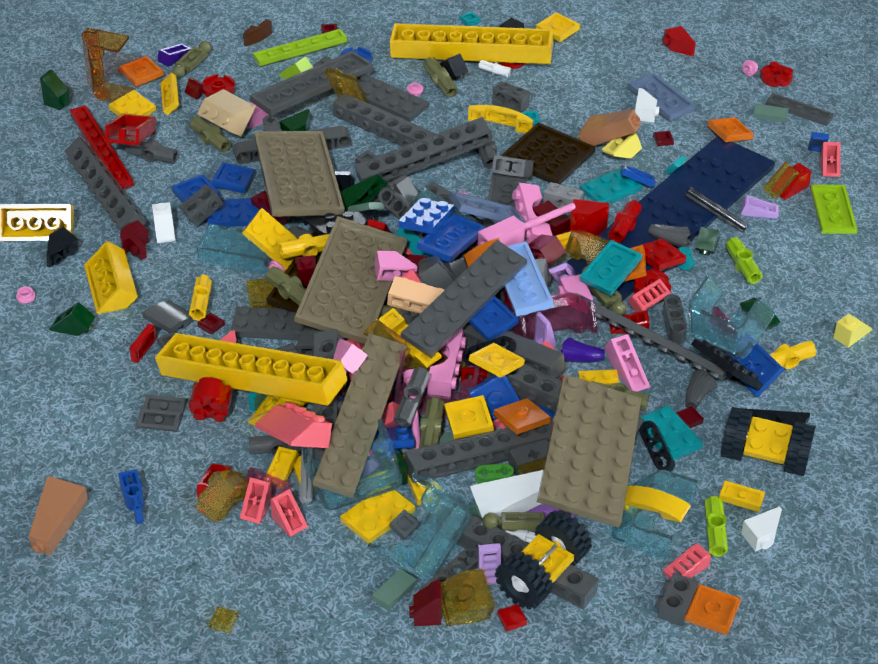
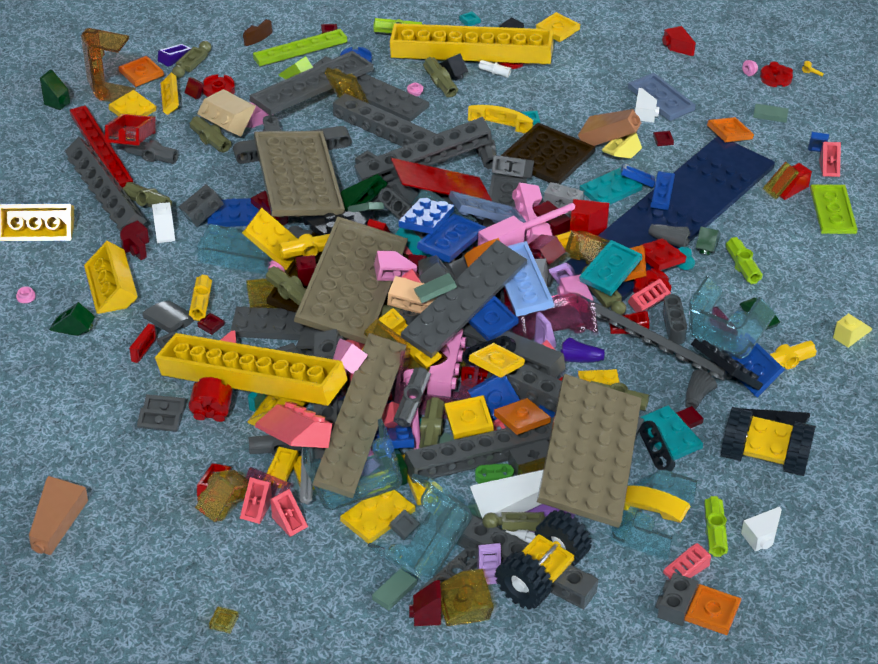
(60, 245): black slope -> none
(132, 493): blue piece -> none
(145, 196): none -> olive piece
(187, 188): blue plate -> none
(233, 177): blue plate -> none
(297, 122): dark green slope -> none
(343, 179): black slope -> none
(386, 25): none -> lime piece
(435, 288): none -> sand green tile
(439, 179): none -> red piece
(510, 97): dark grey brick -> none
(512, 617): red tile -> none
(625, 221): red piece -> none
(625, 360): bright pink slope -> none
(662, 190): none -> blue tile
(675, 165): teal tile -> none
(716, 209): black axle -> none
(742, 496): yellow plate -> none
(758, 208): lavender slope -> none
(800, 109): dark grey tile -> none
(807, 68): none -> yellow hand

